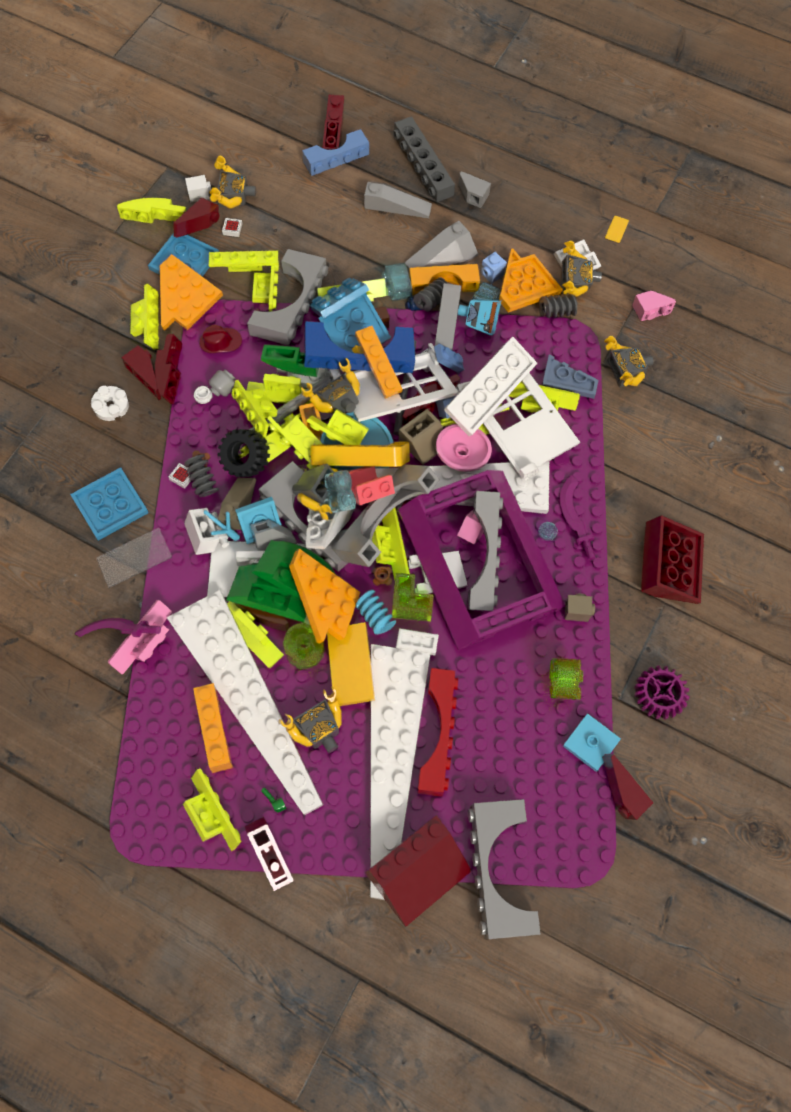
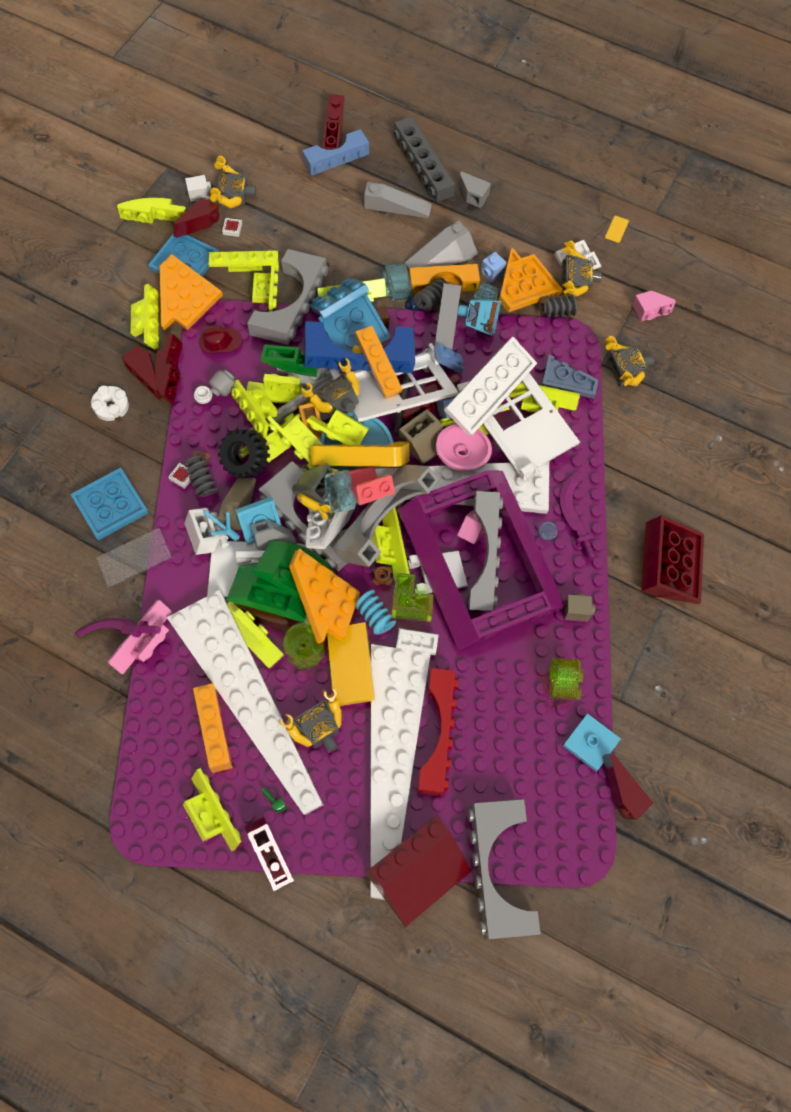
(674, 706): magenta gear -> none

